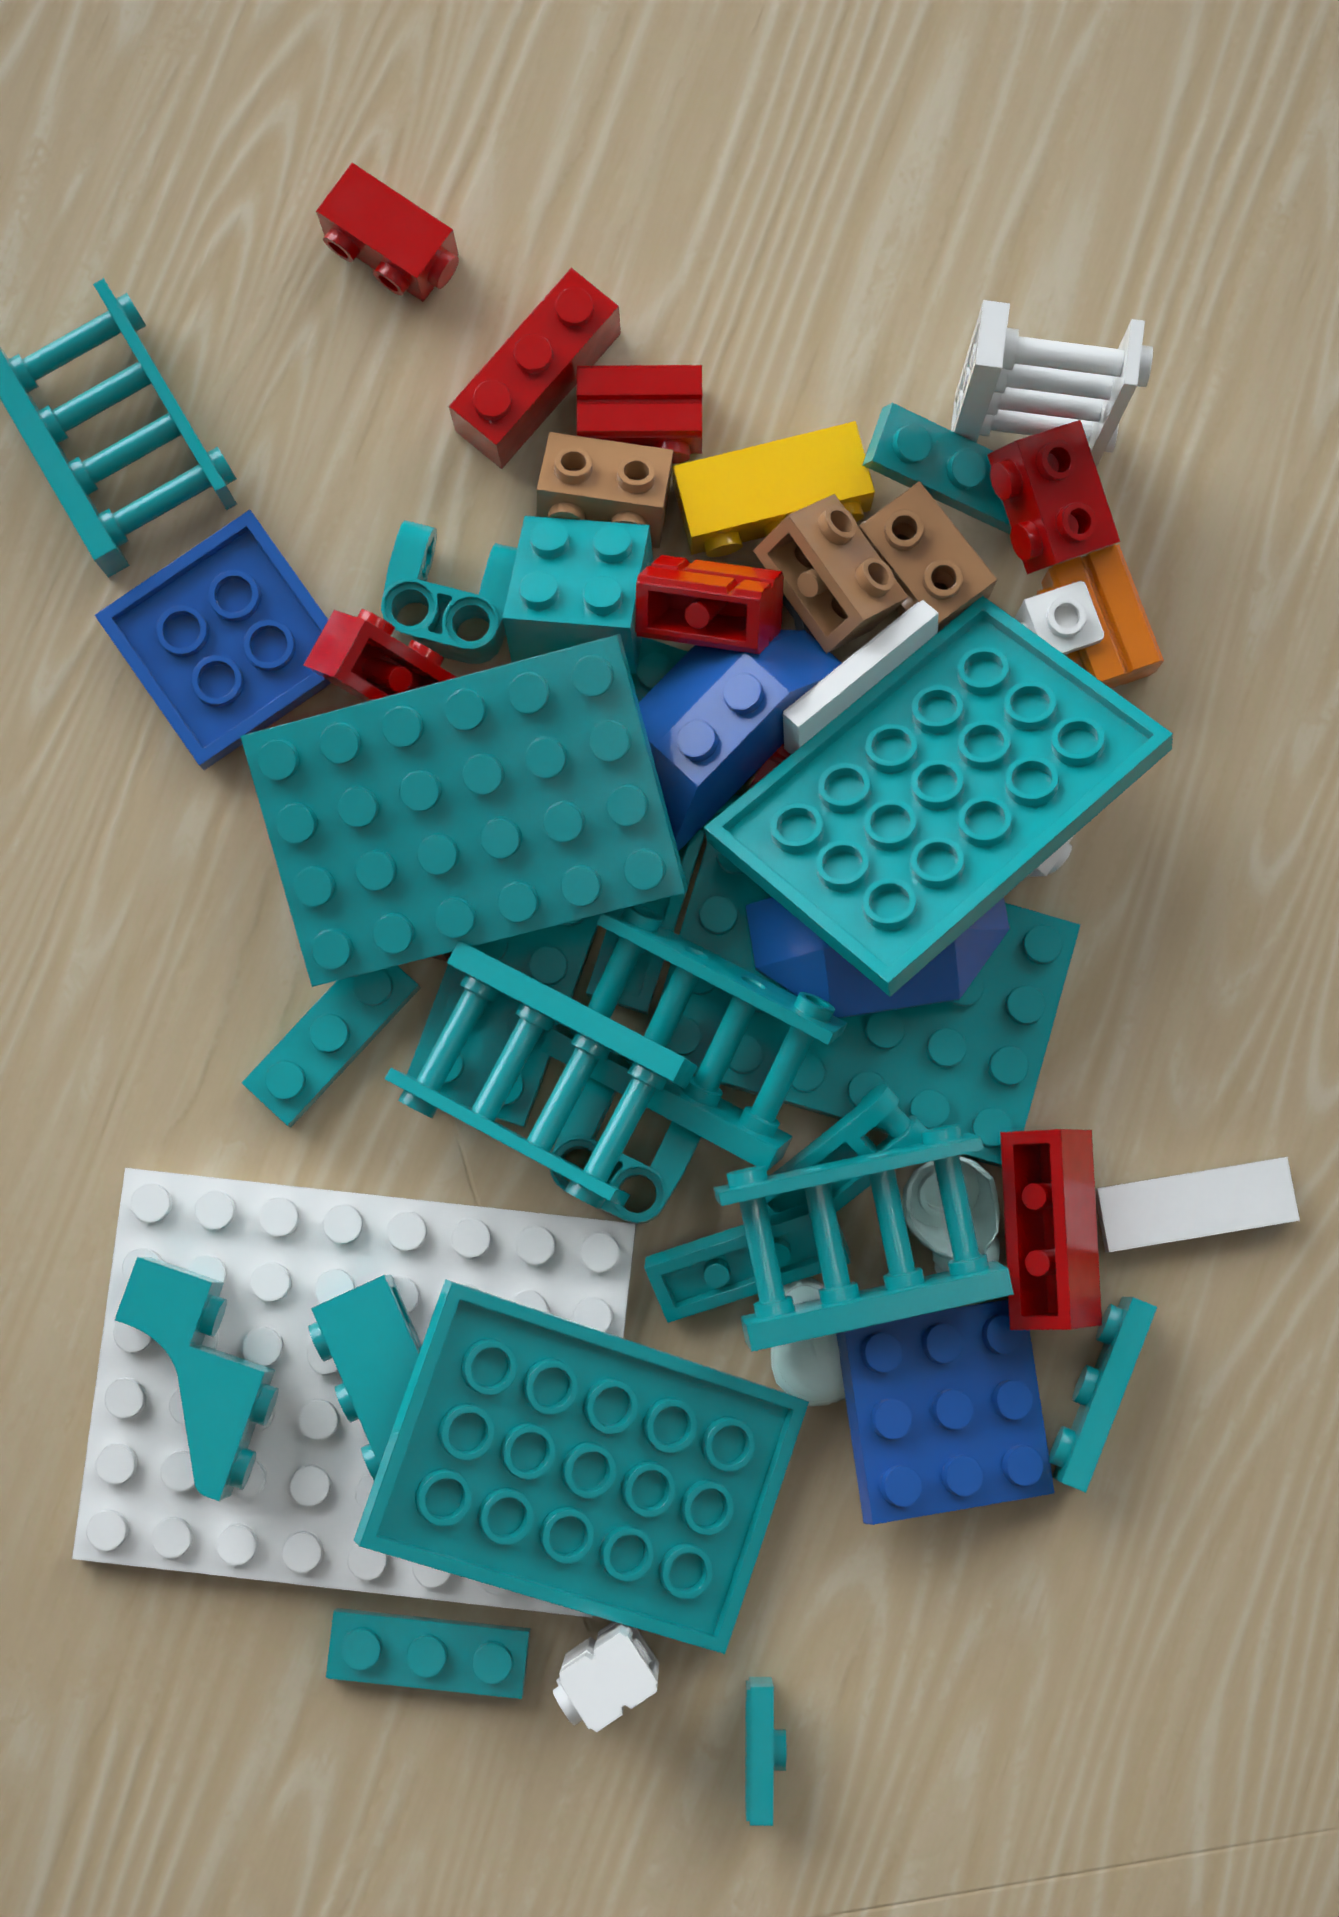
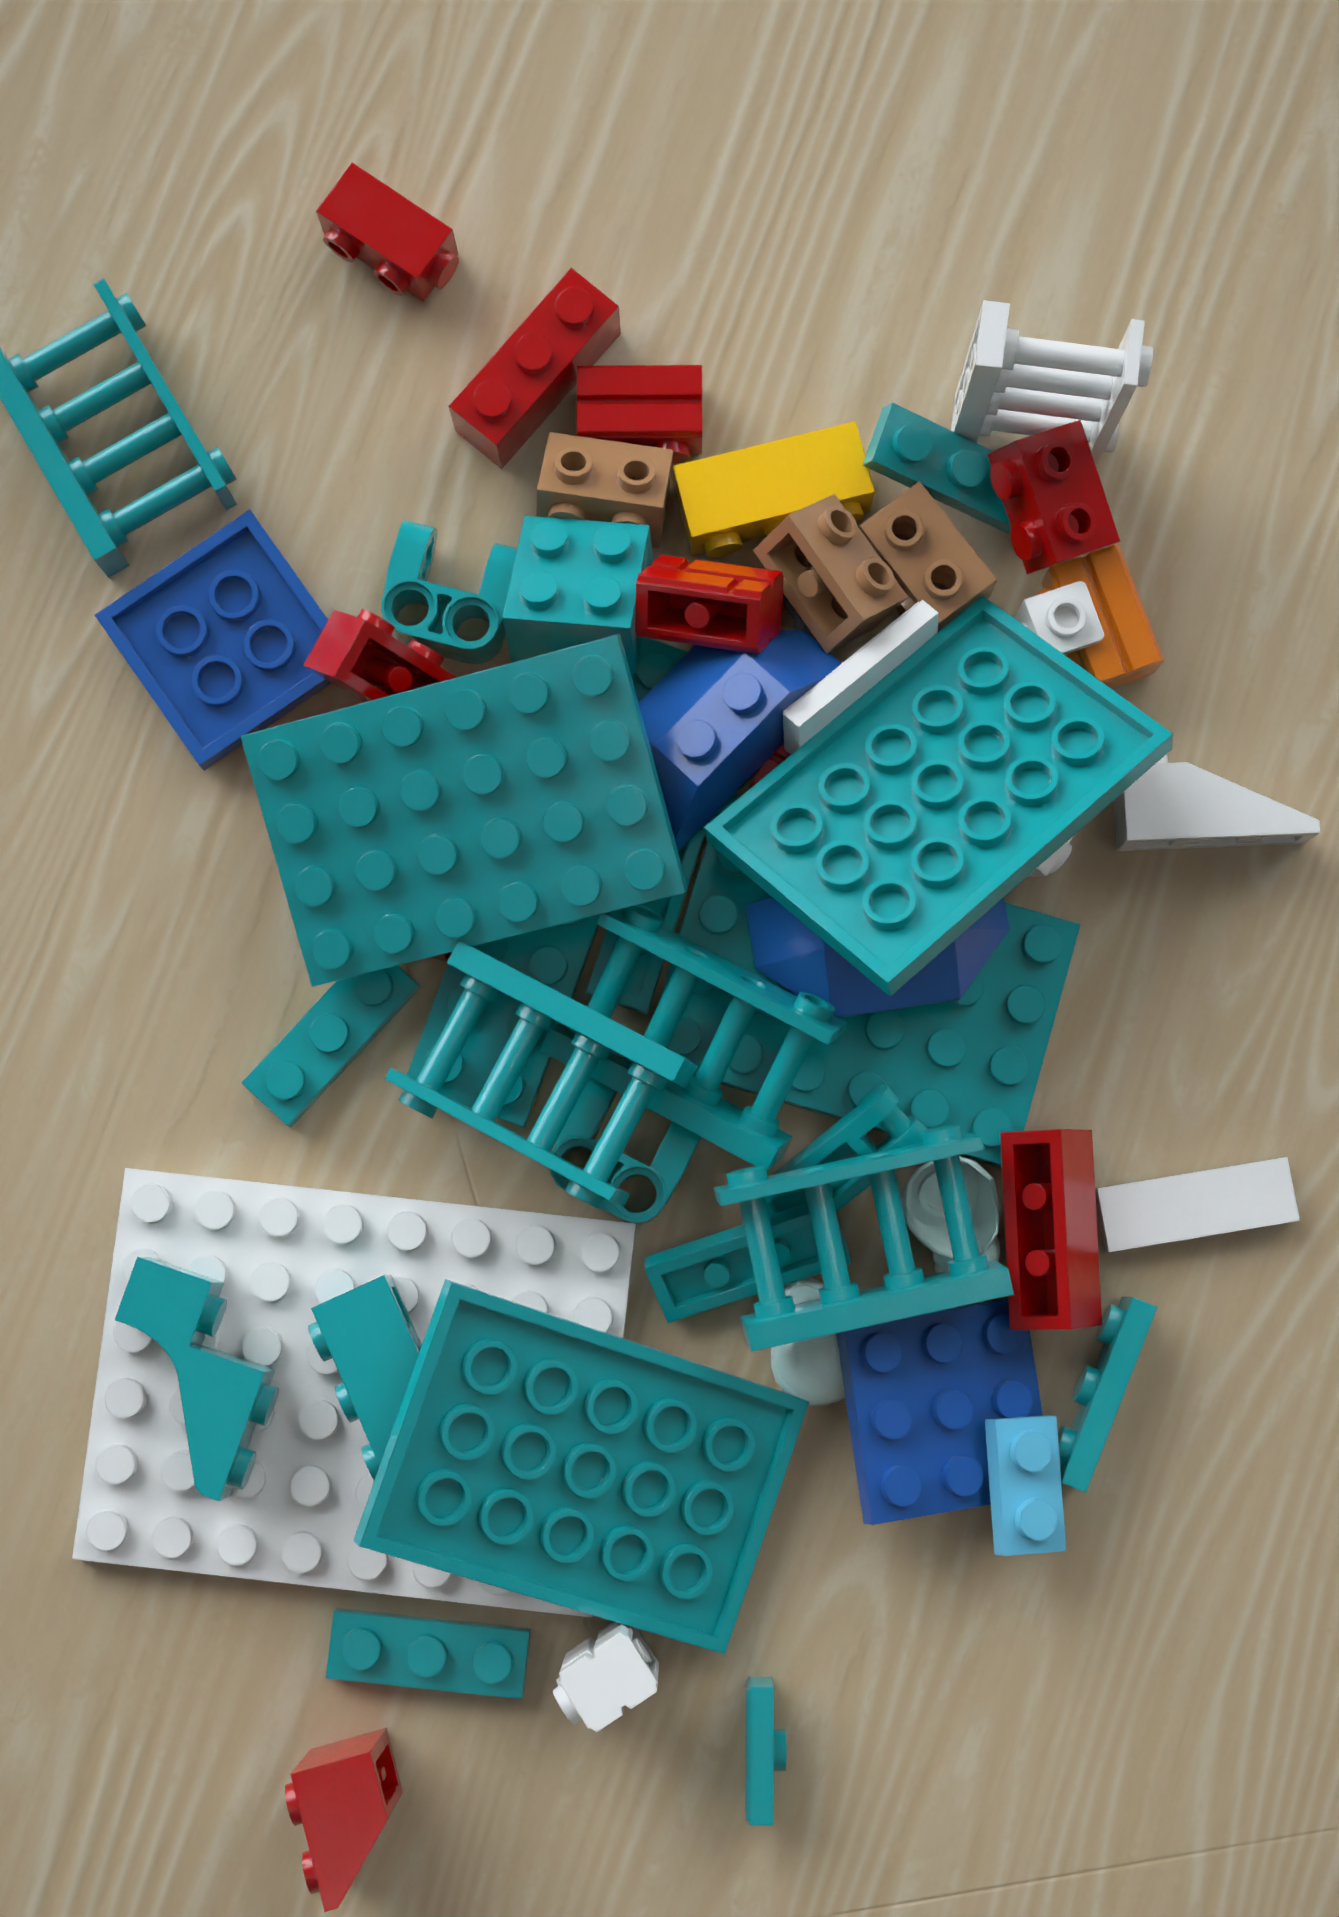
(343, 1801): none -> red slope
(1025, 1485): none -> medium azure plate
(1196, 809): none -> white slope

